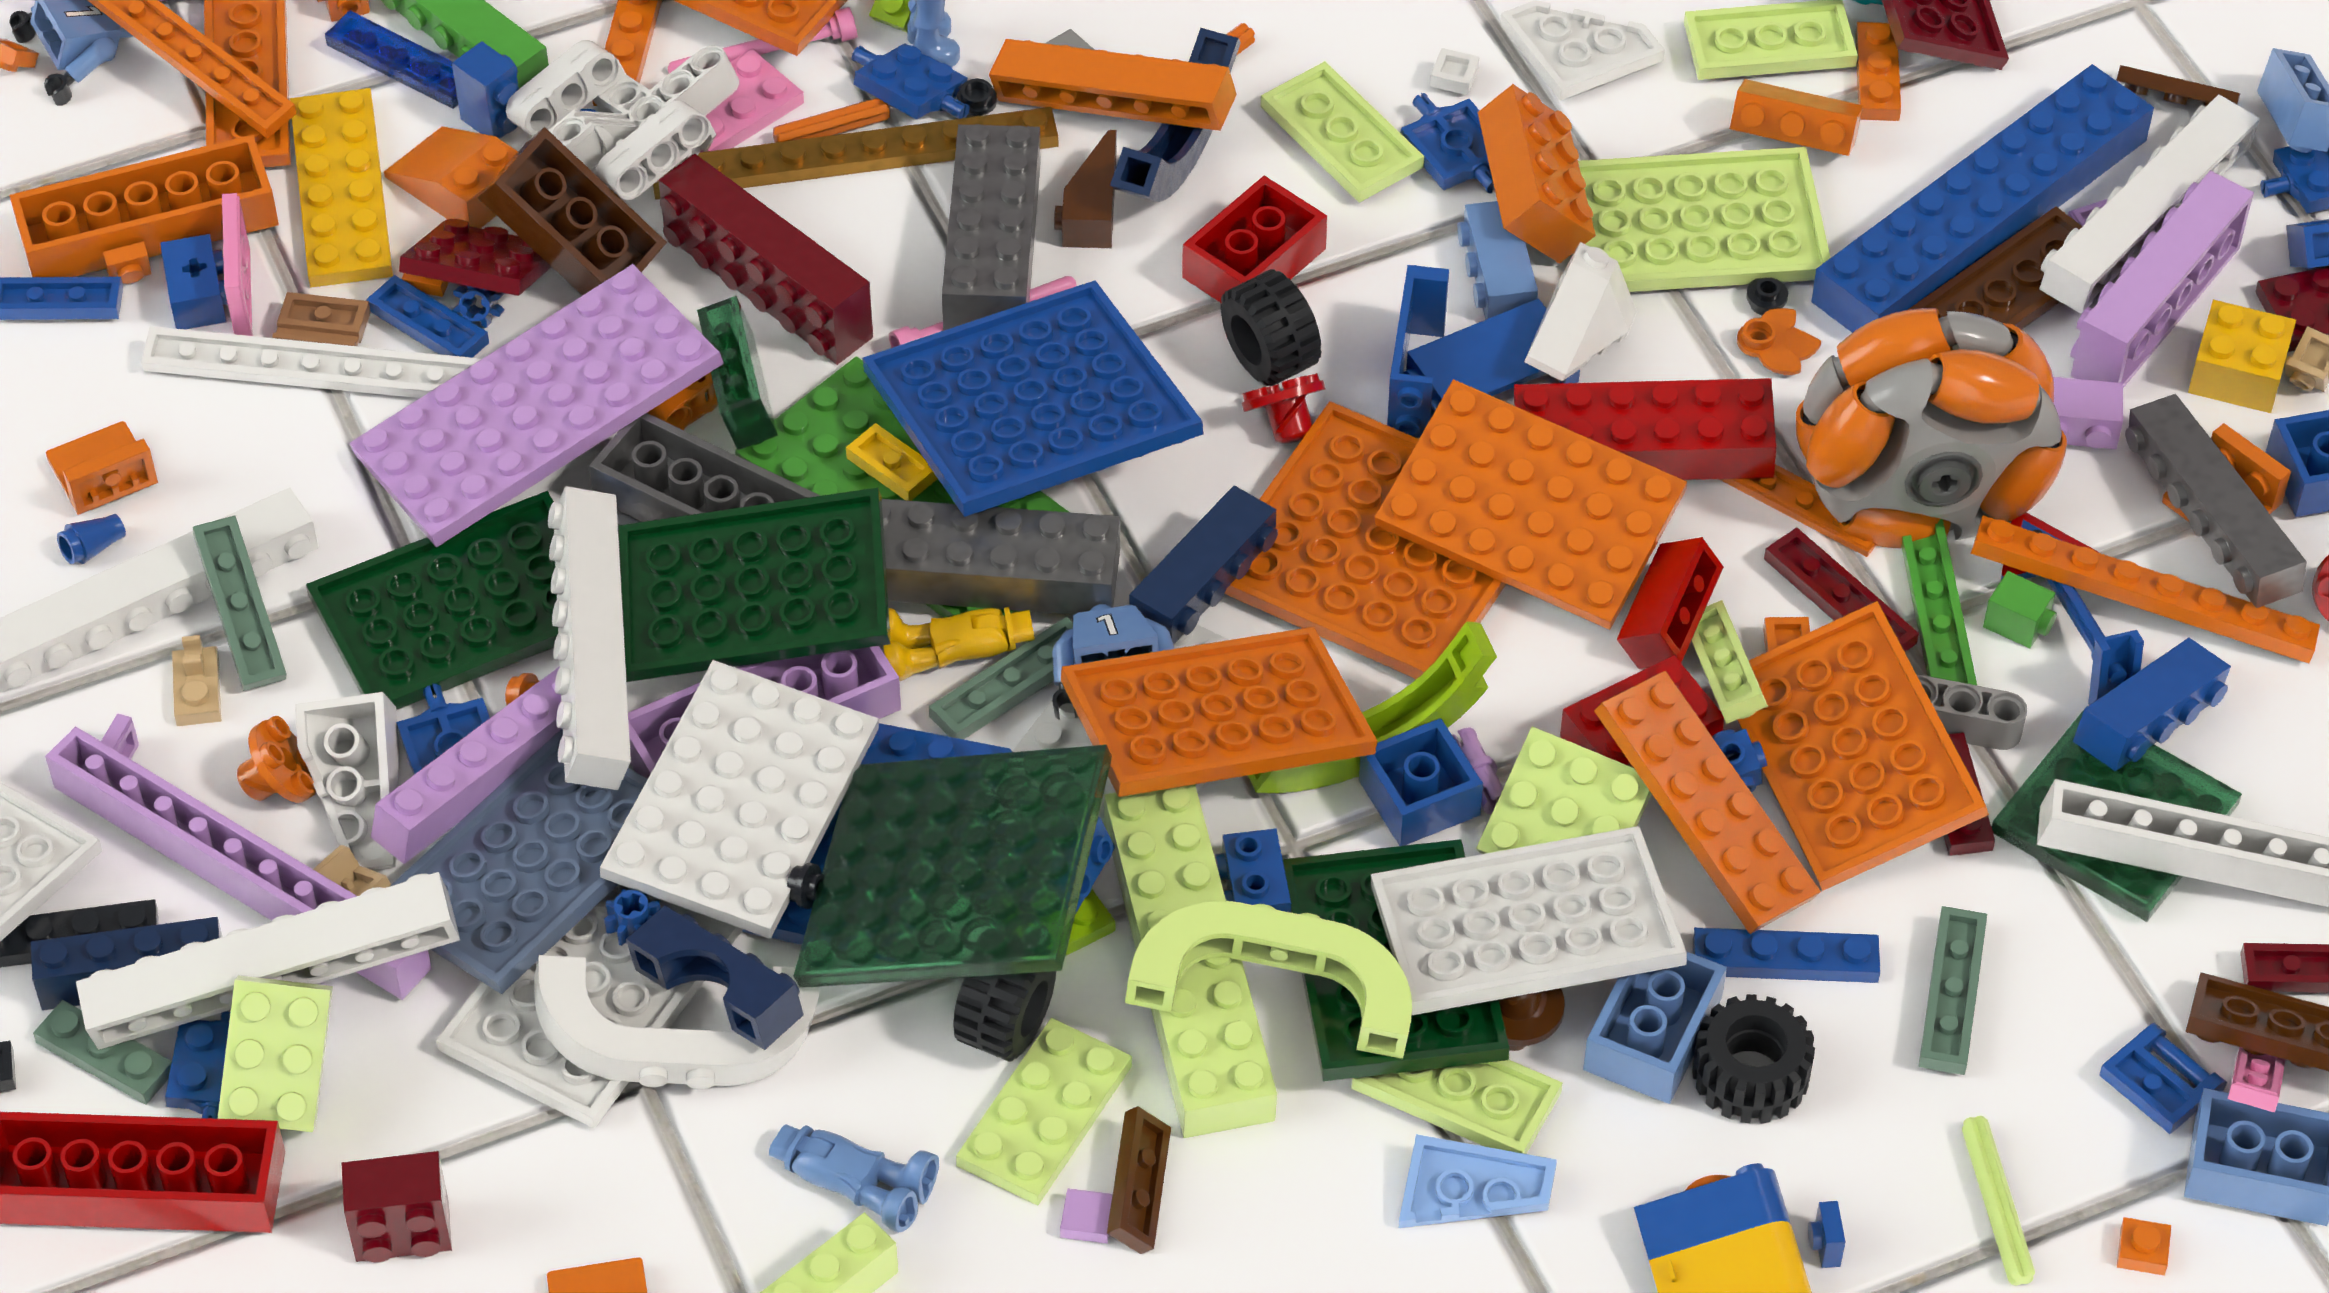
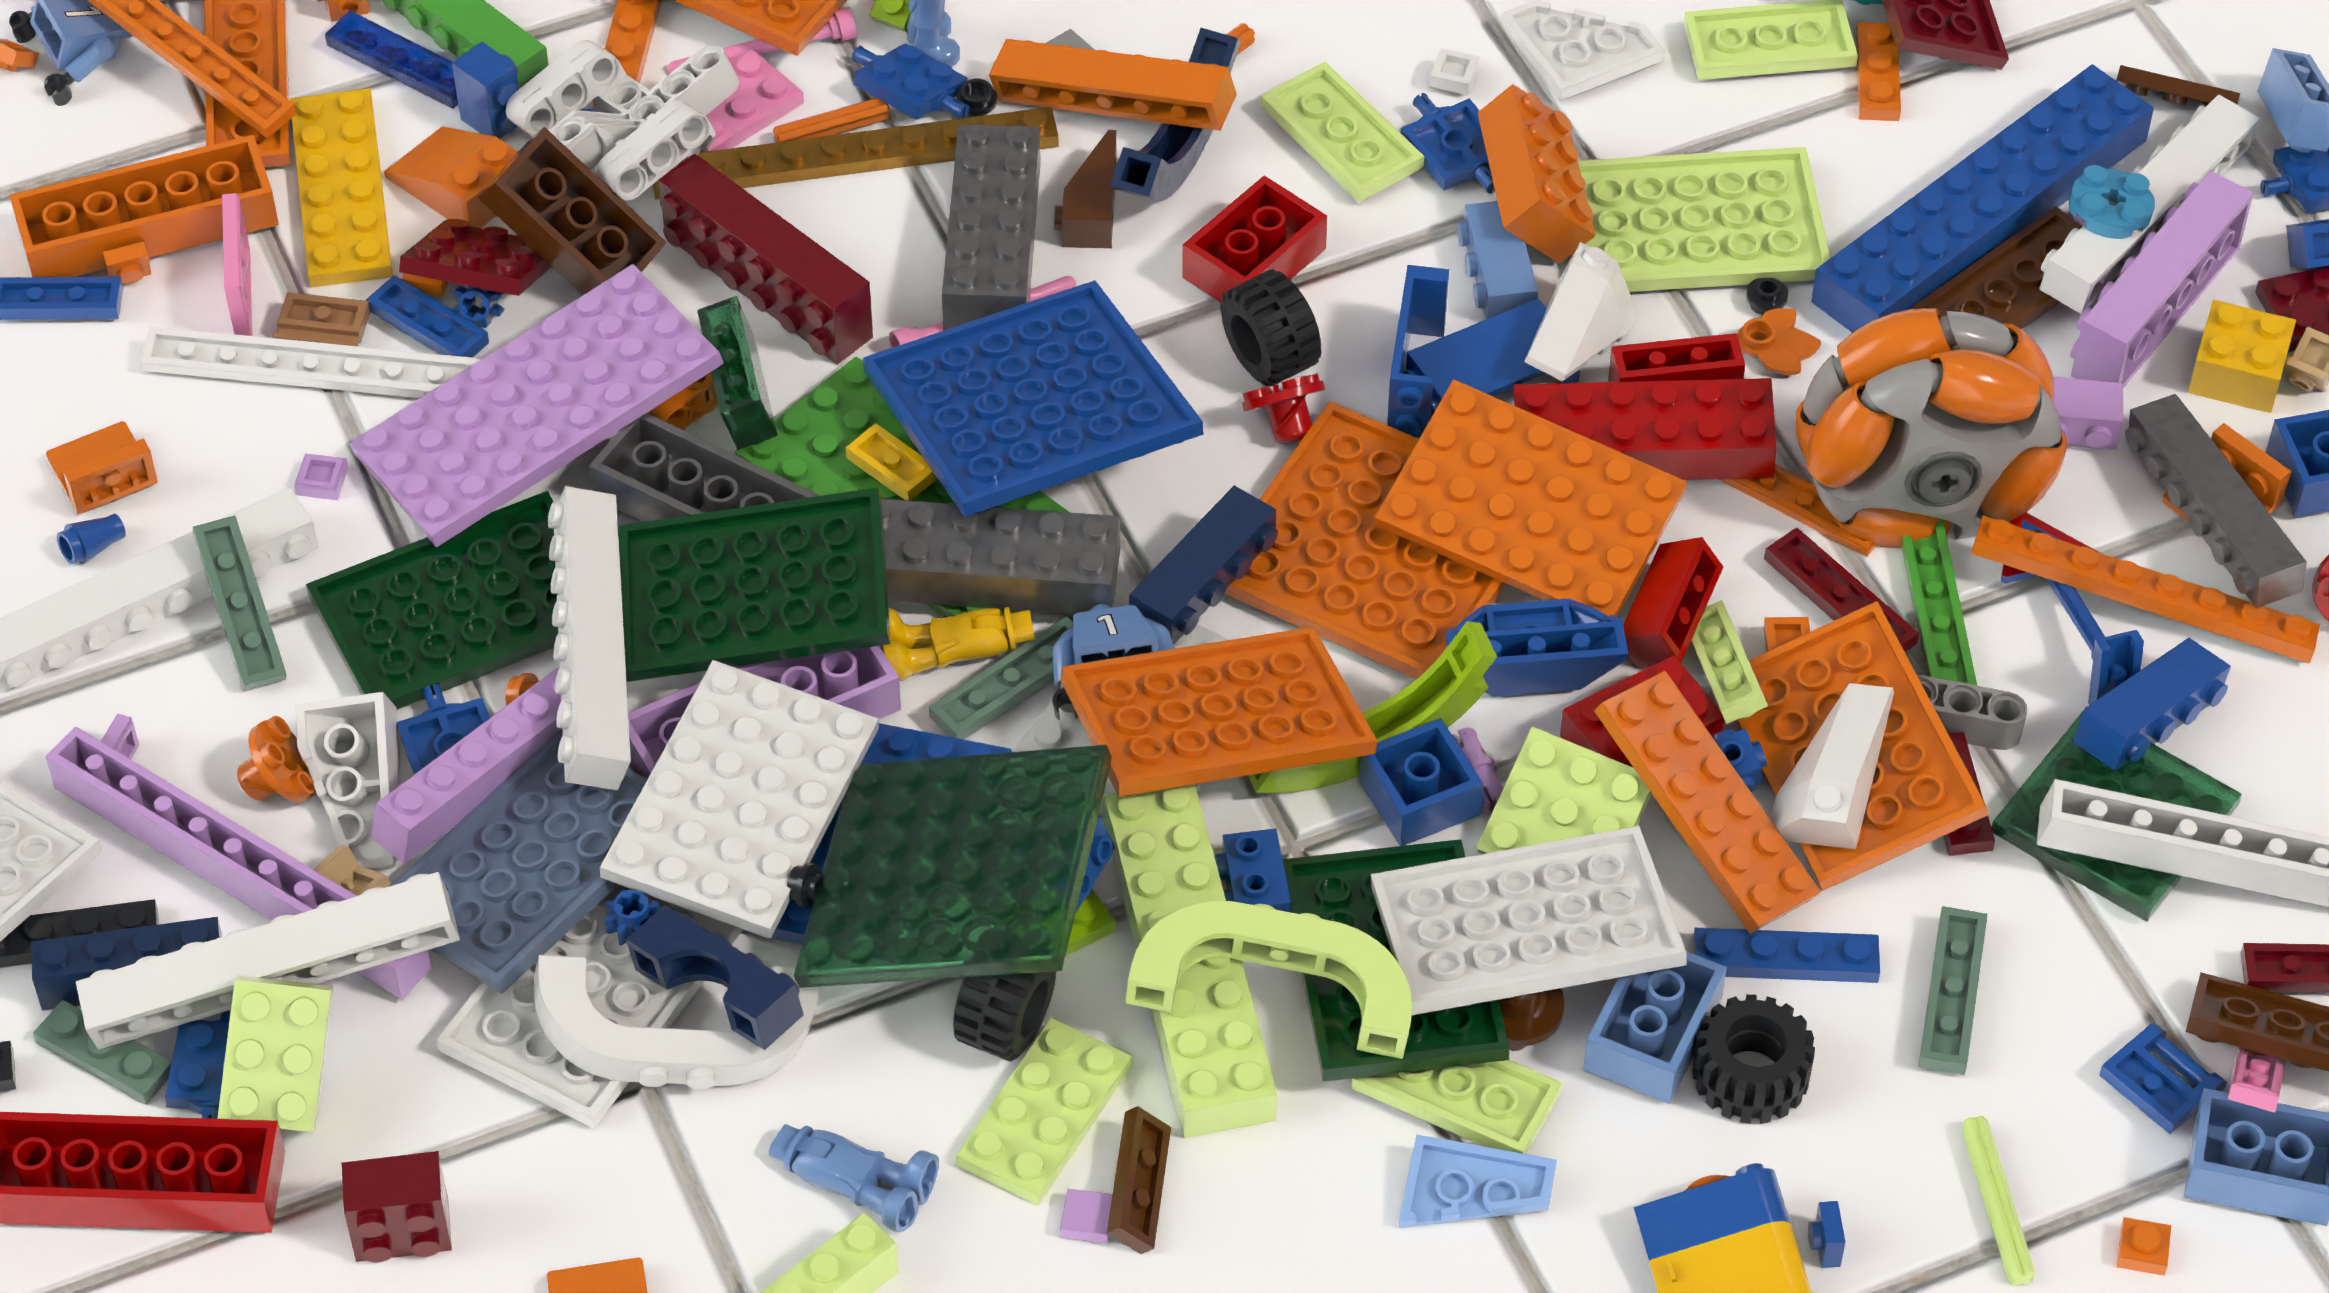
(193, 281): blue brick -> none
(196, 683): tan plate -> none
(321, 476): none -> lavender tile
(1547, 645): none -> blue wedge
(1678, 359): none -> red brick
(1796, 117): orange brick -> none
(1832, 780): none -> white wedge
(2020, 610): bright green brick -> none
(2099, 186): none -> dark azure plate

